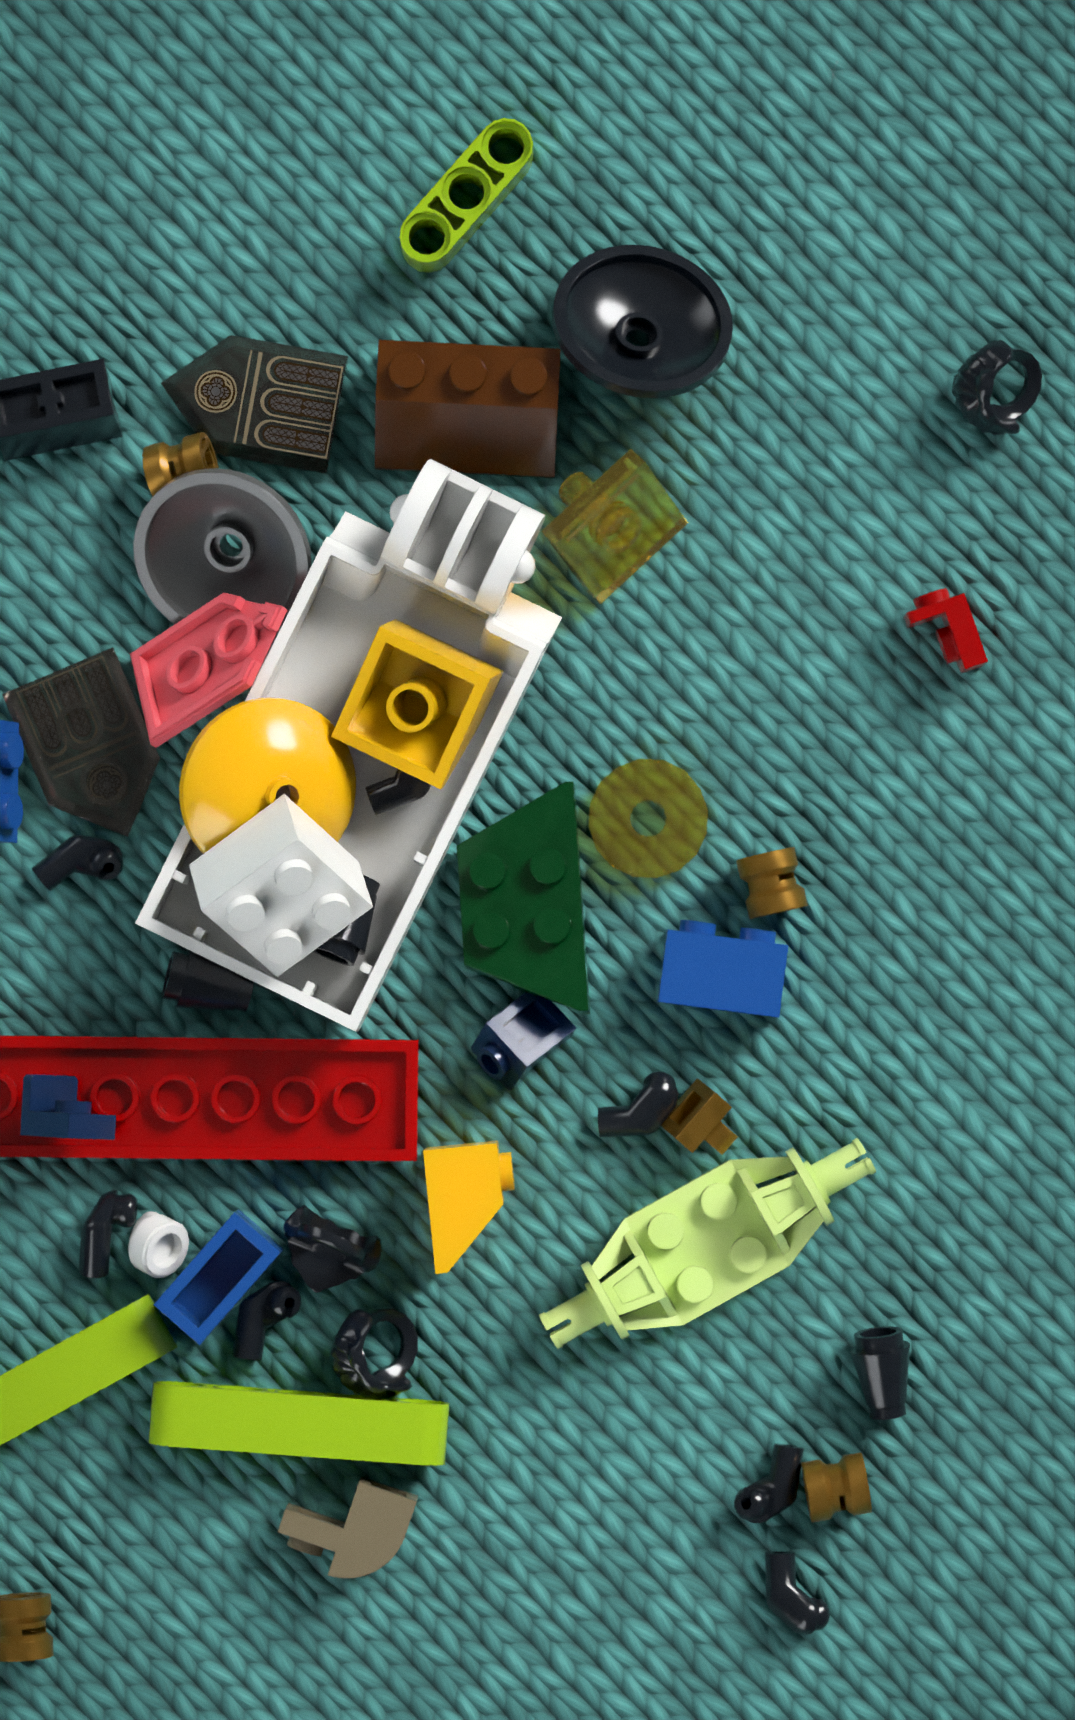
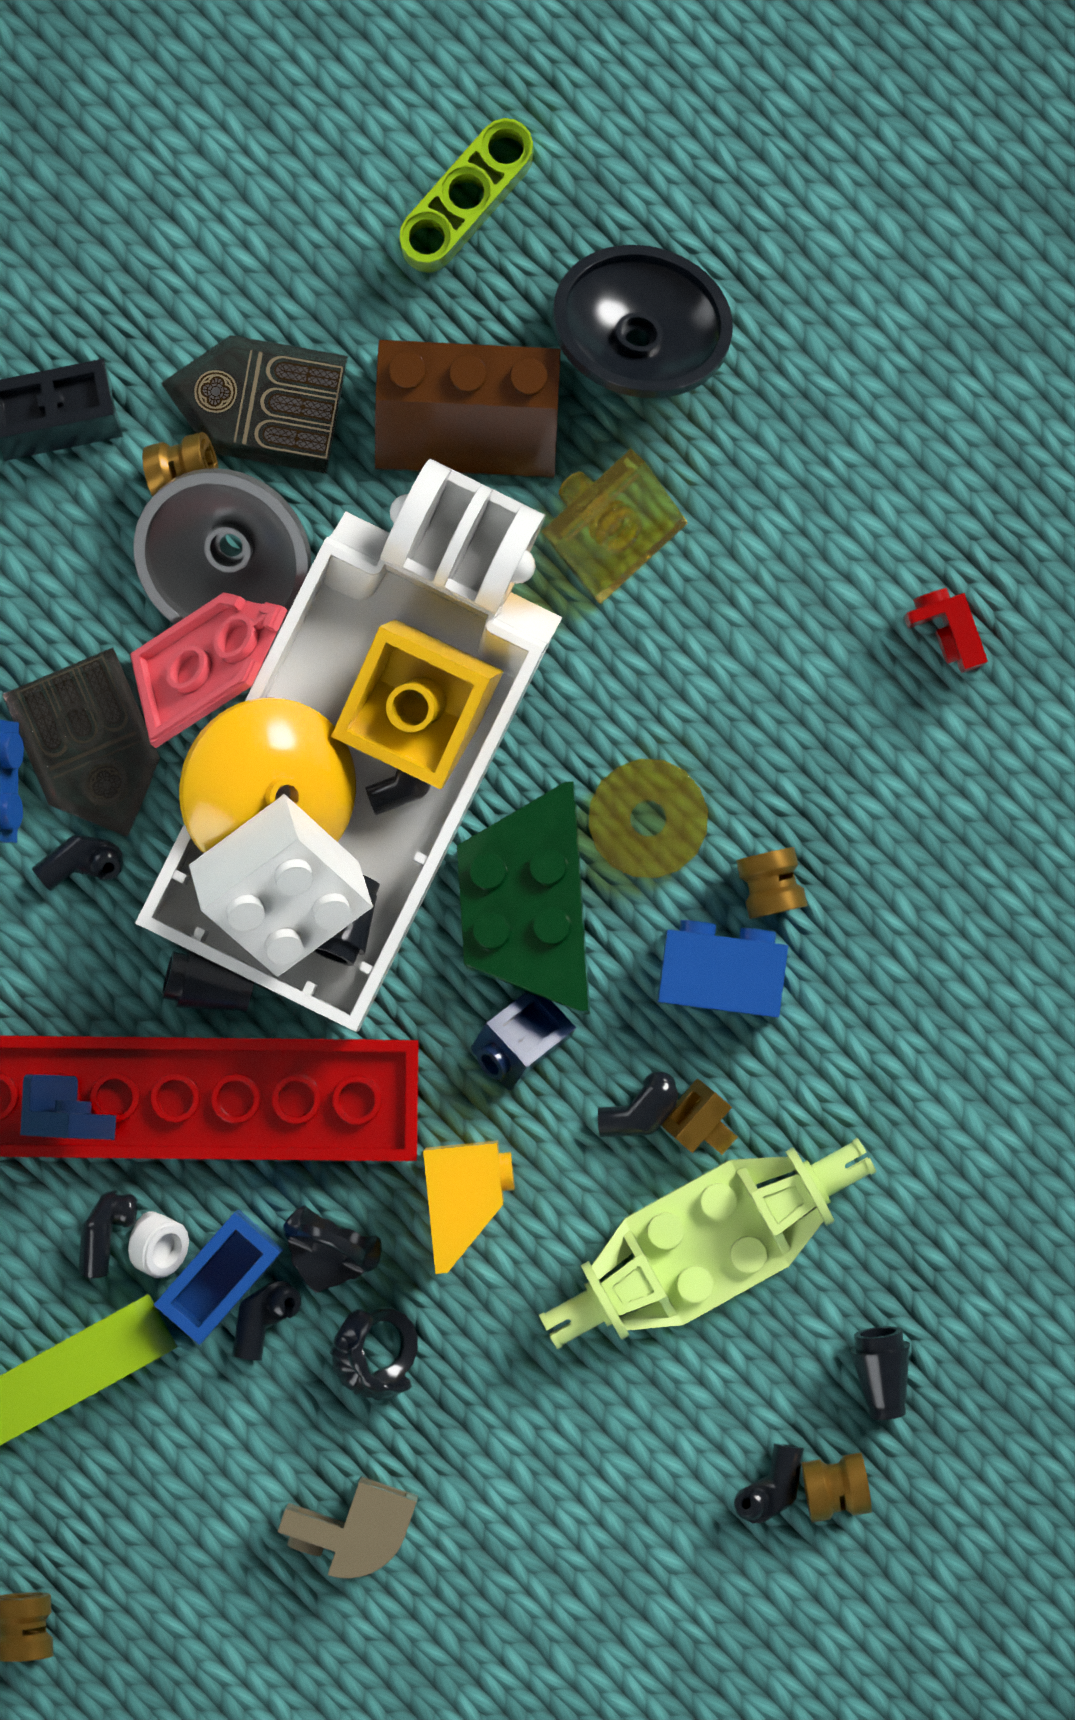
(298, 1423): lime beam -> none
(788, 1601): black arm -> none
(975, 385): black piece -> none

